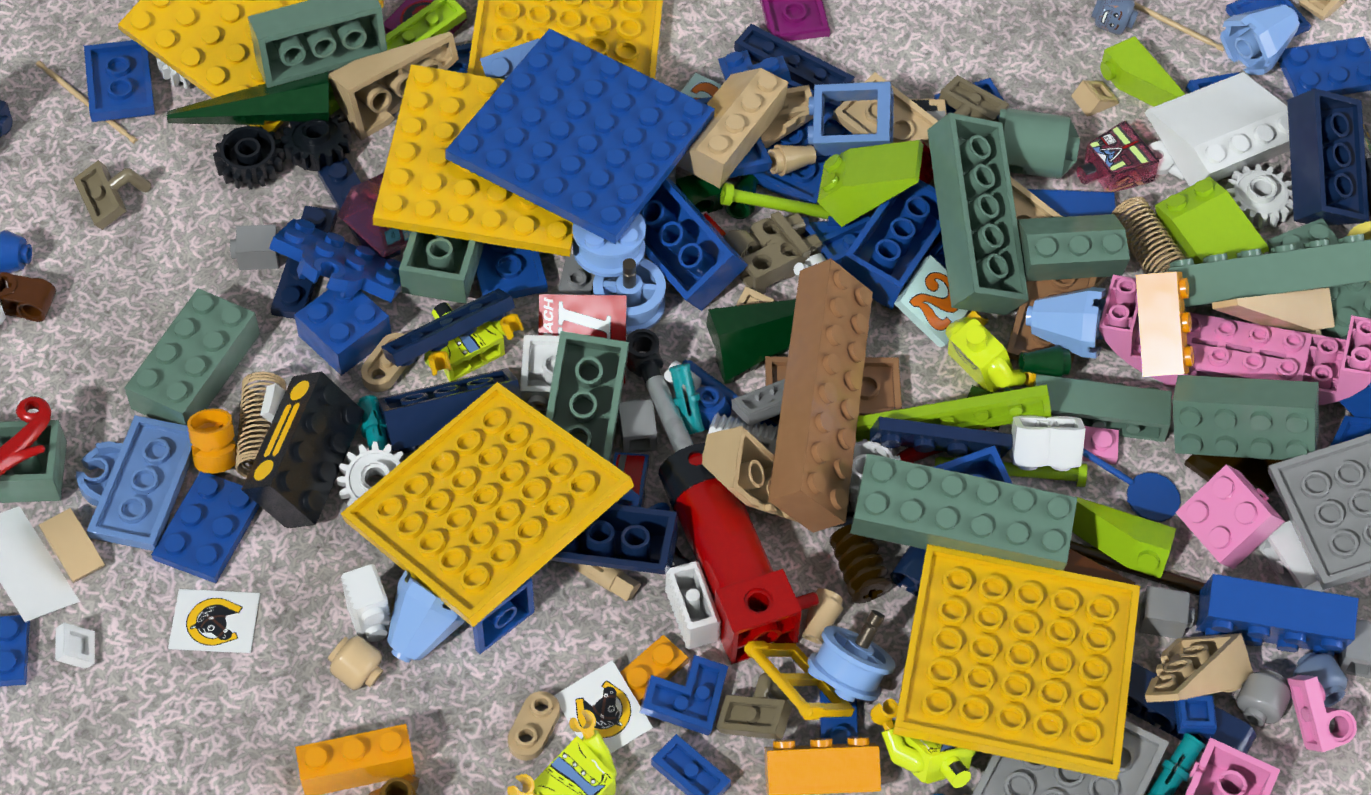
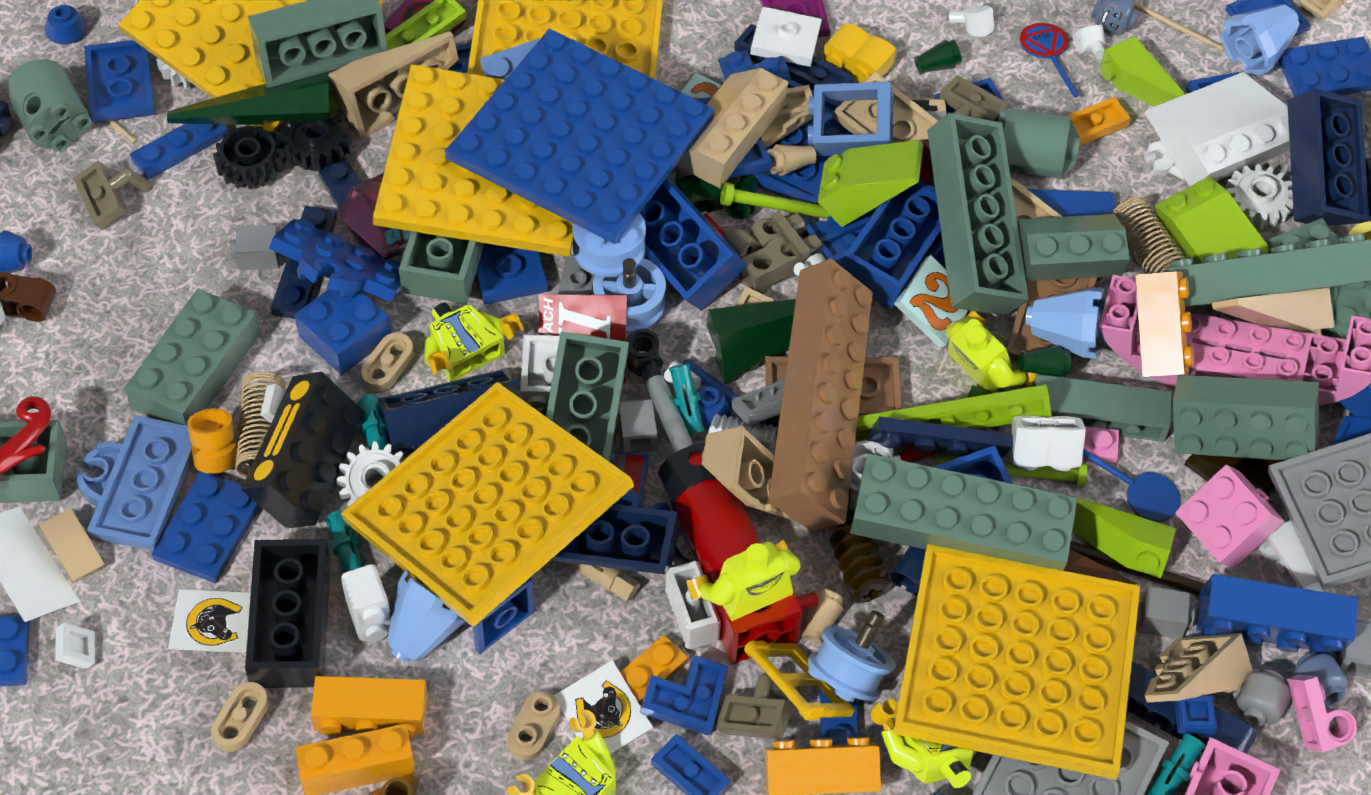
(47, 104): none -> sand green cylinder
(65, 25): none -> blue cone
(176, 147): none -> blue plate
(238, 718): none -> tan plate
(288, 612): none -> black brick
(344, 543): none -> teal pin
(355, 662): tan head -> none
(368, 704): none -> light orange brick
(456, 323): dark blue plate -> none
(750, 579): none -> neon yellow torso
(786, 35): none -> white plate
(859, 53): none -> yellow brick
(940, 57): none -> dark green cone
(977, 19): none -> white piece
(1047, 41): none -> piece
(1090, 40): none -> white piece
(1093, 97): tan slope -> none
(1099, 120): none -> light orange plate
(1118, 160): clear pink torso -> none

